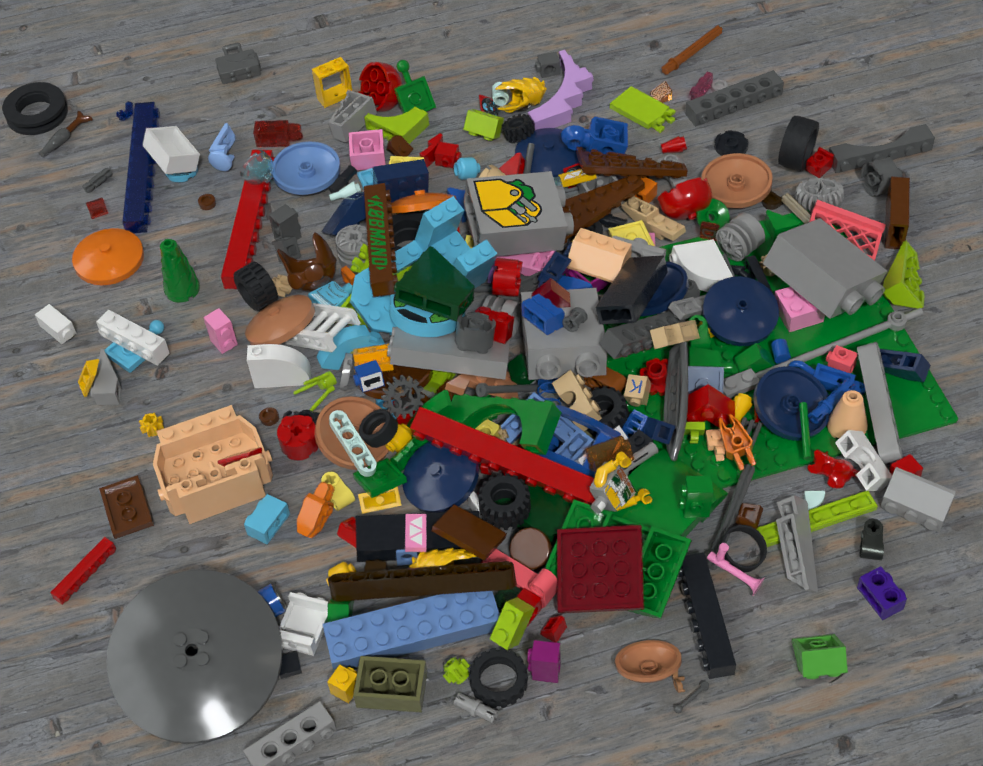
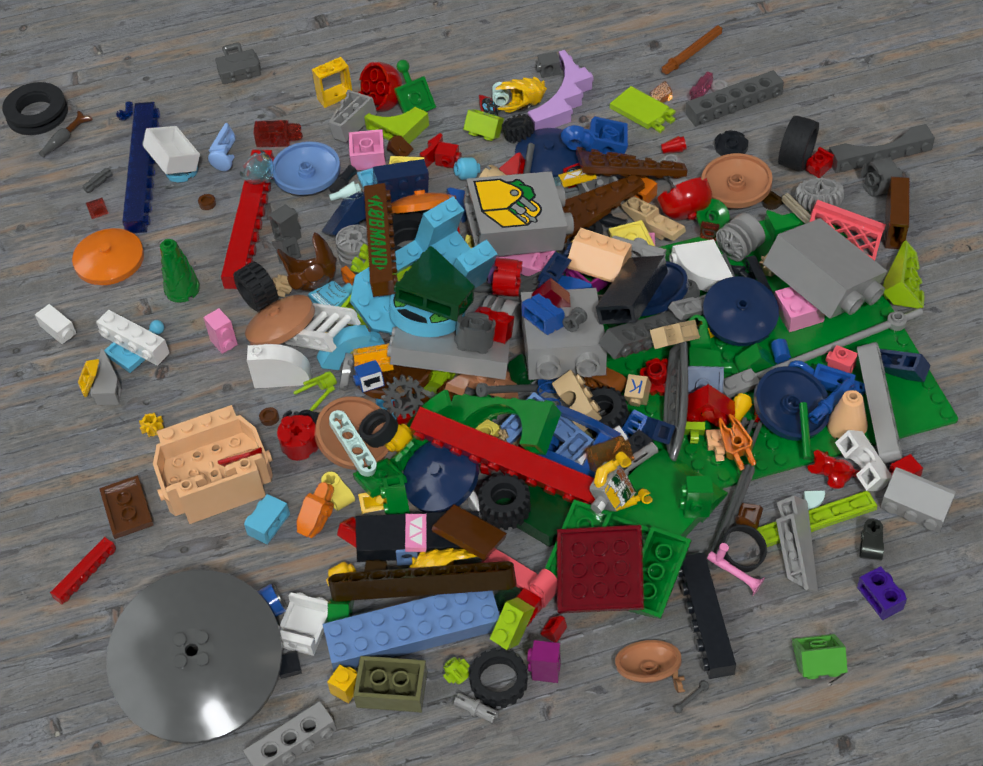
(395, 495): none -> green brick
(530, 548): reddish brown tile -> none

